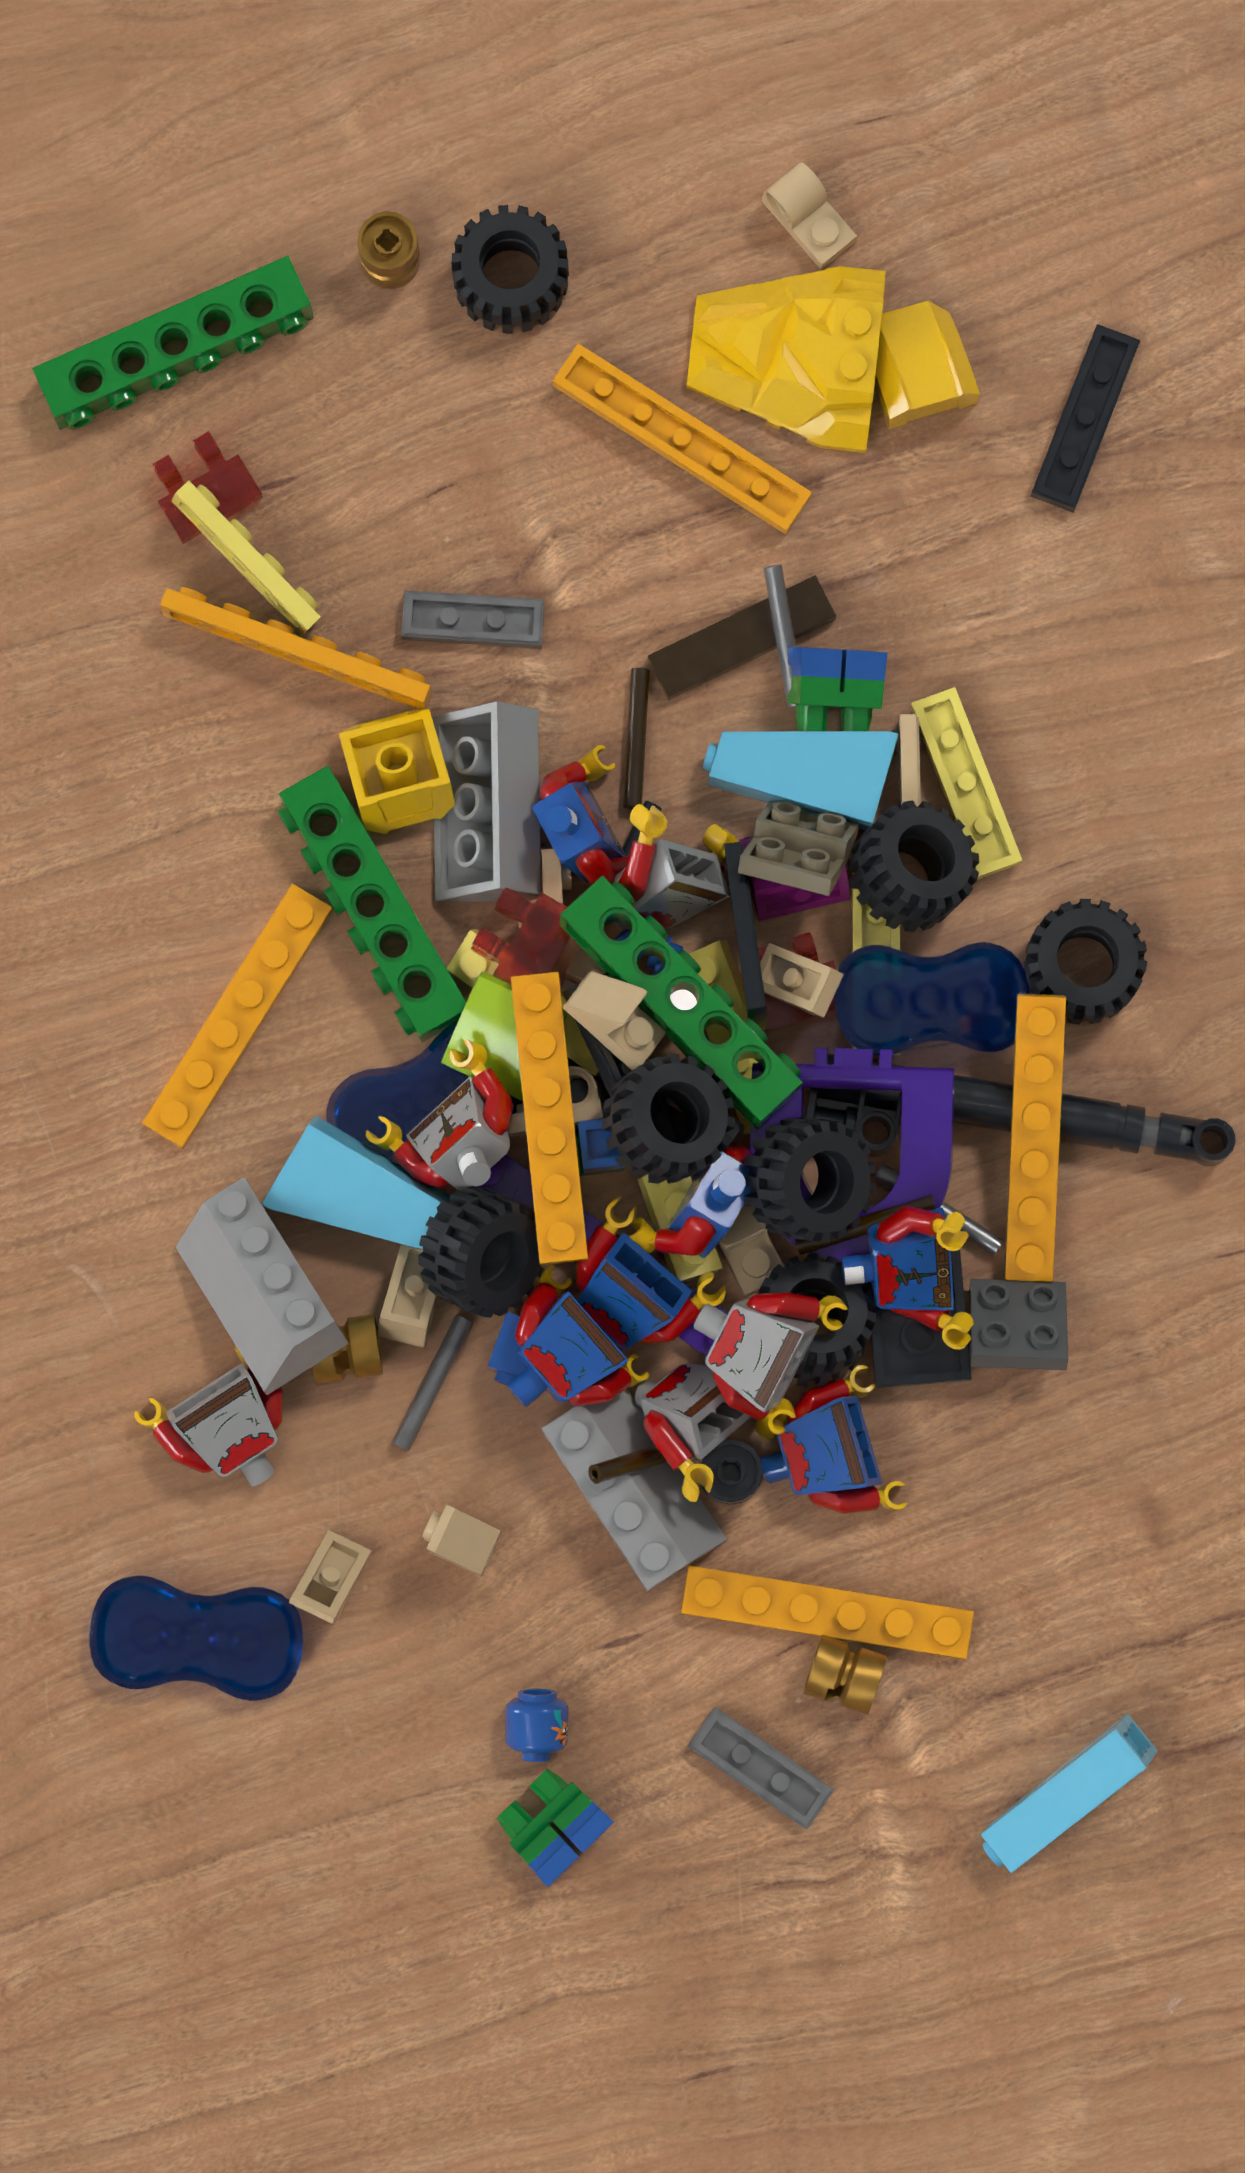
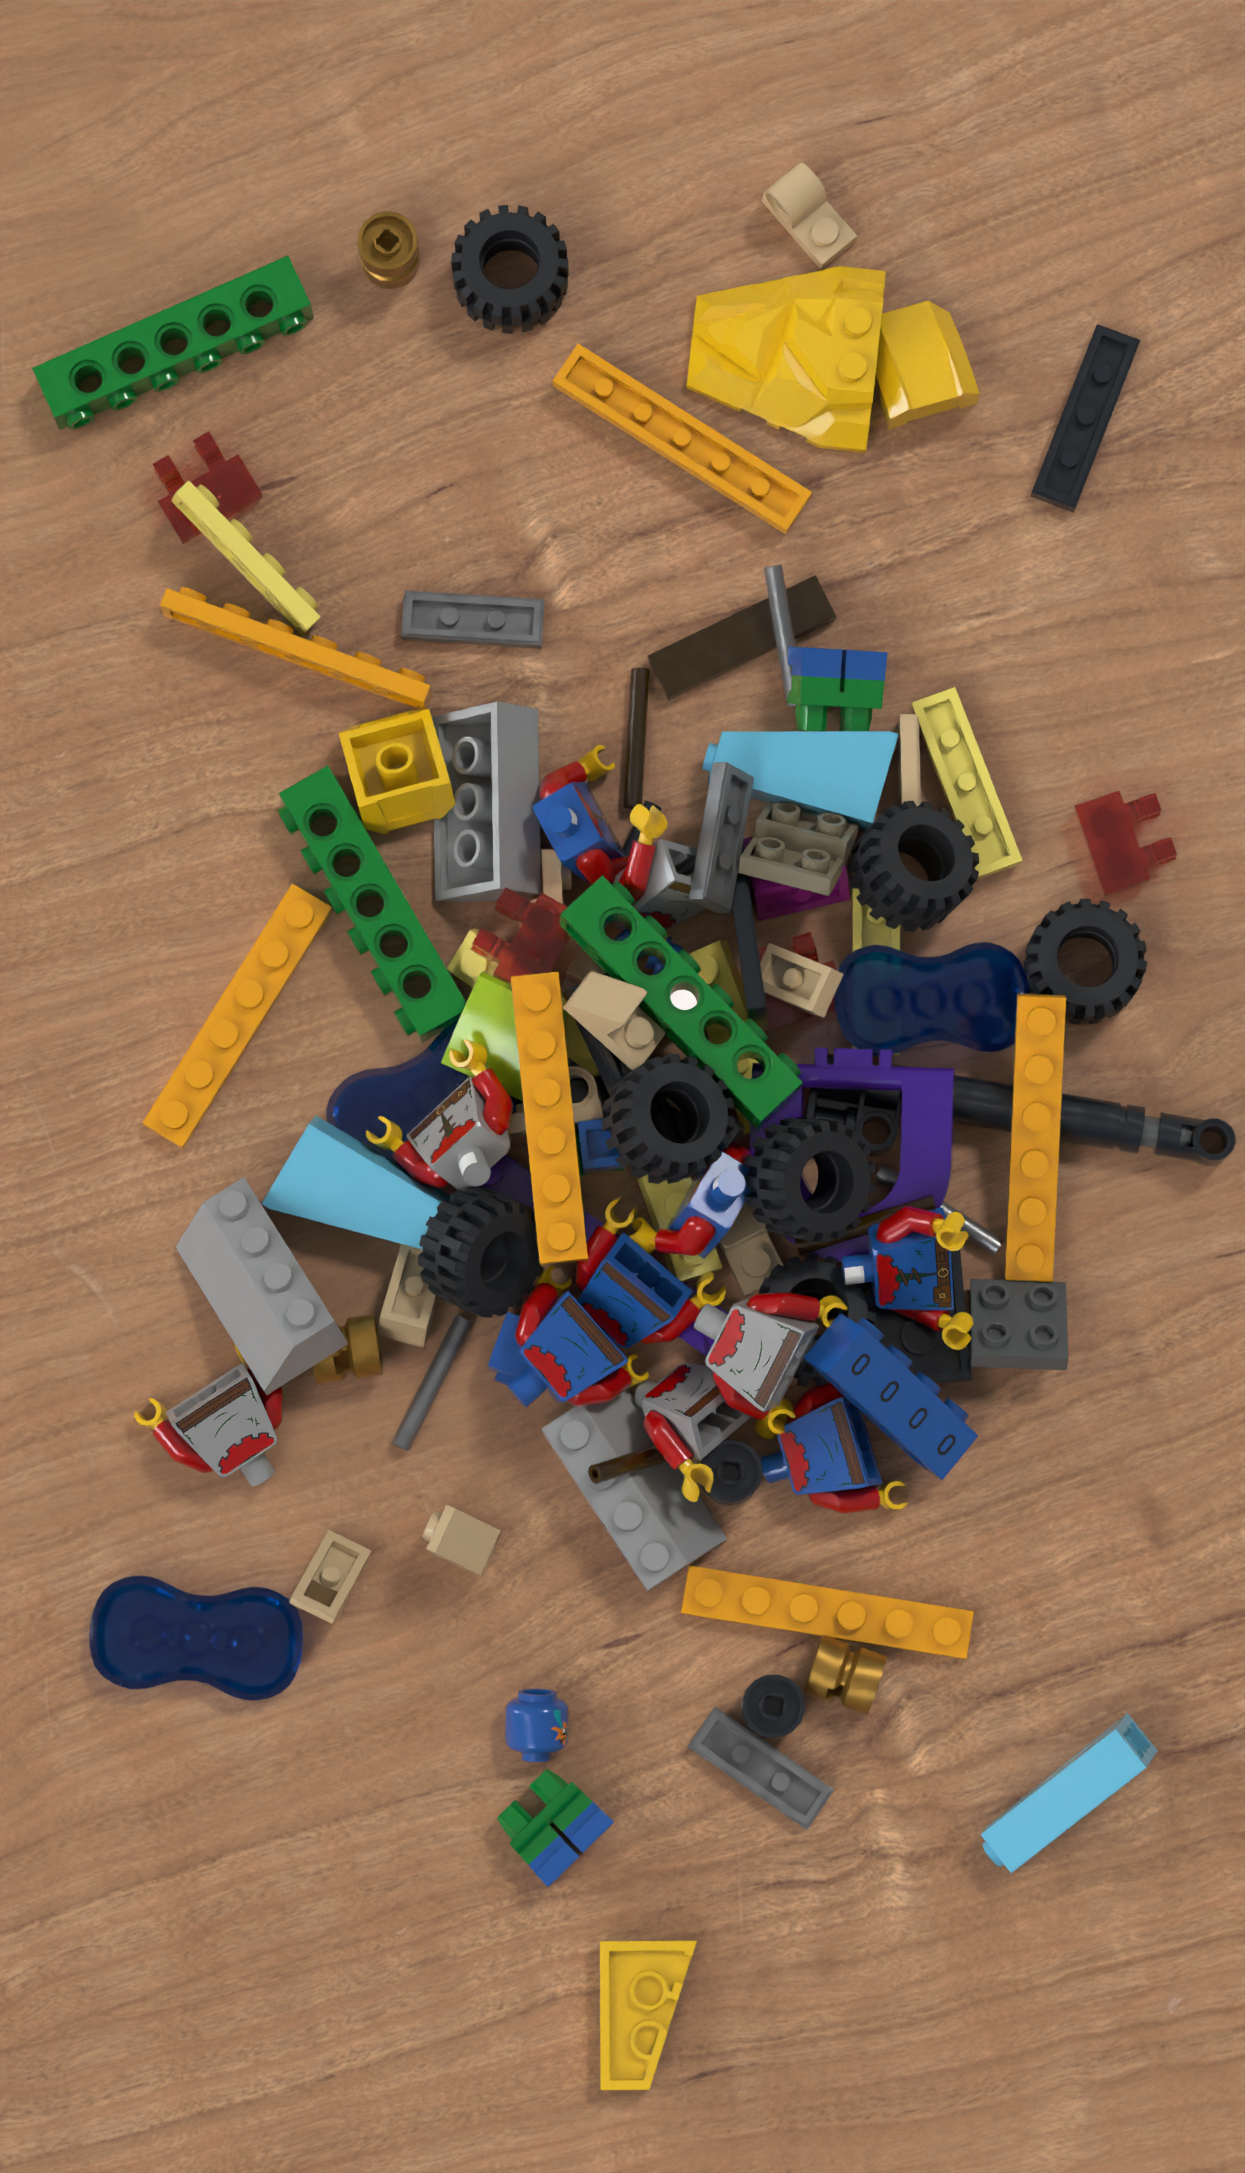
(636, 2007): none -> yellow wing
(721, 837): none -> flat silver tile
(772, 1706): none -> black wheel
(891, 1395): none -> blue brick
(1113, 842): none -> clear red plate

